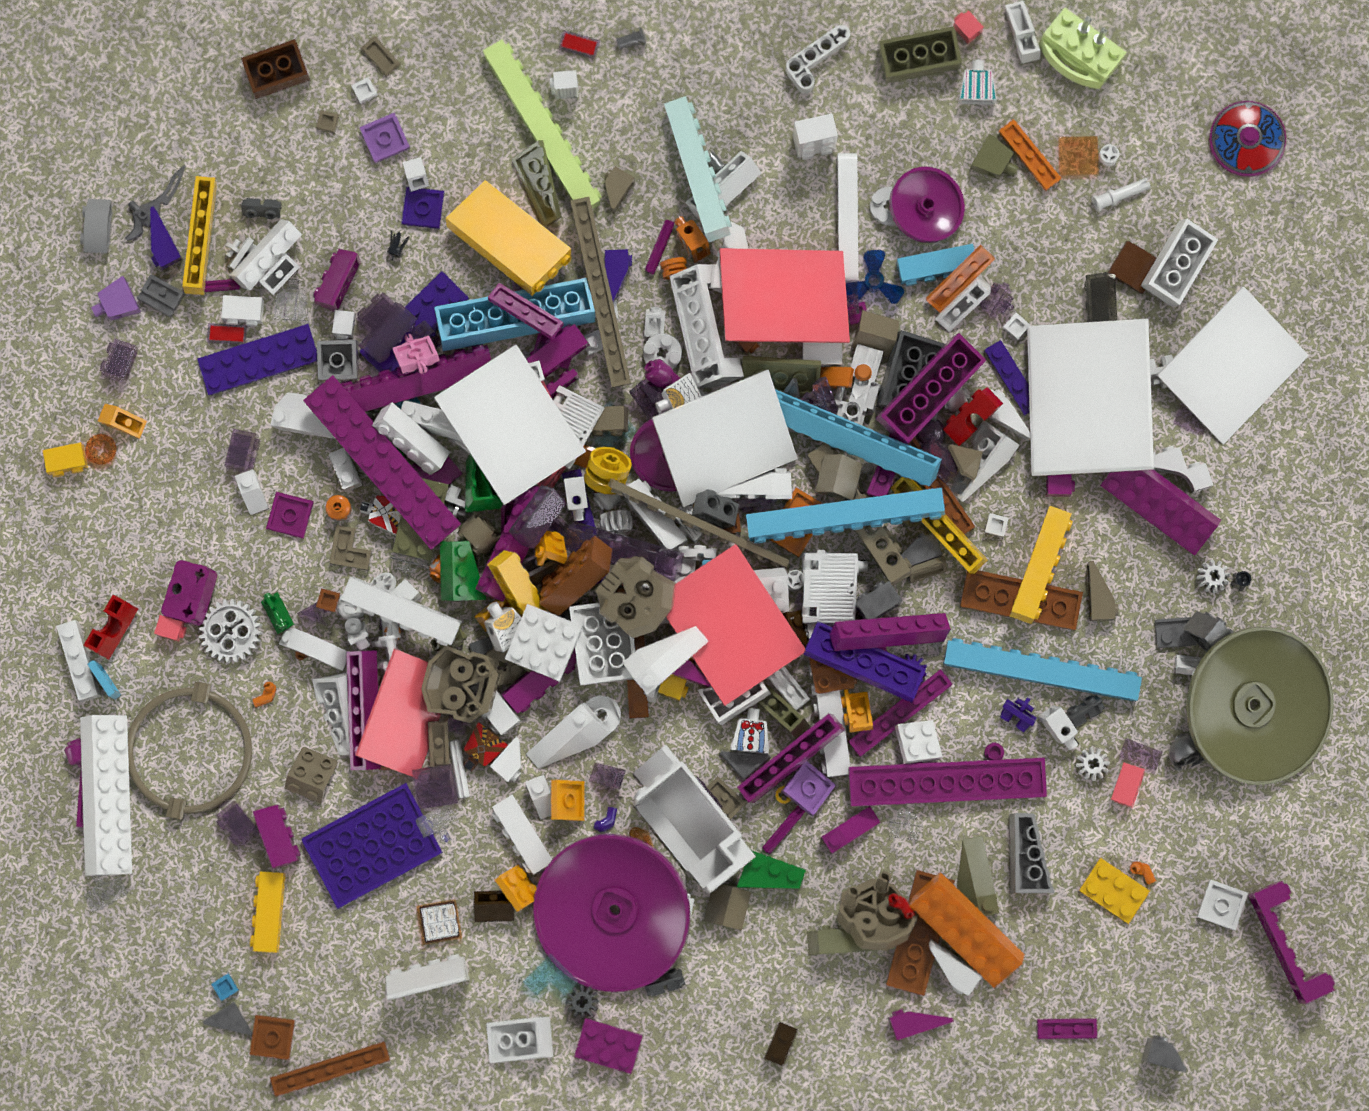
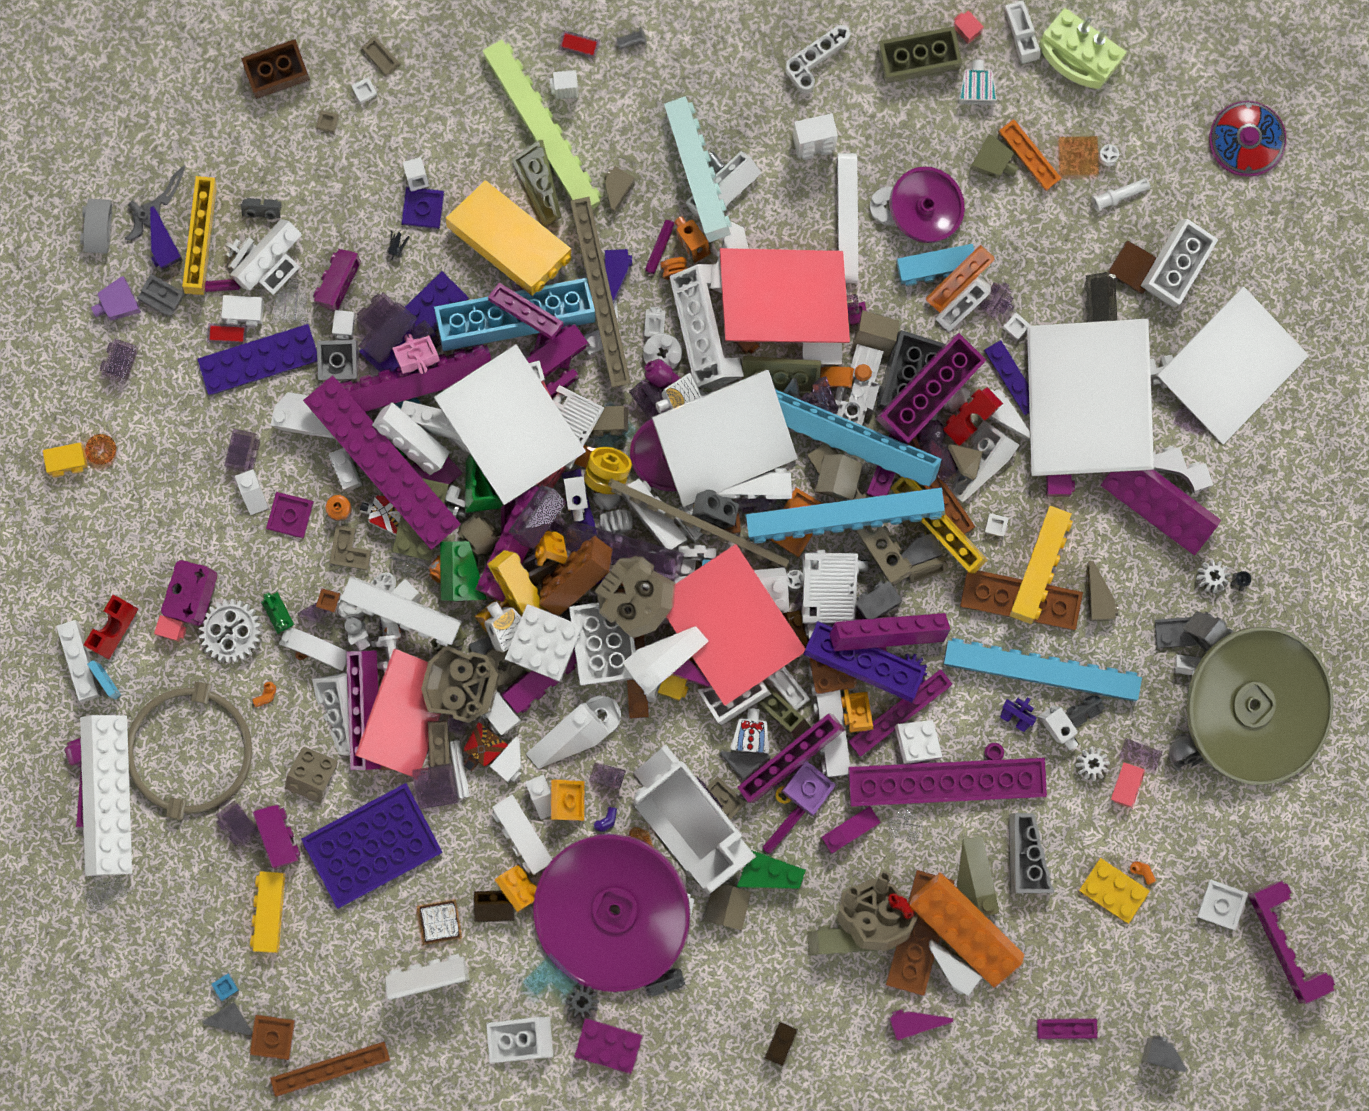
(122, 420): light orange slope -> none
(384, 138): medium lavender plate -> none
(437, 822): clear plate -> none
(873, 261): clear blue piece -> none

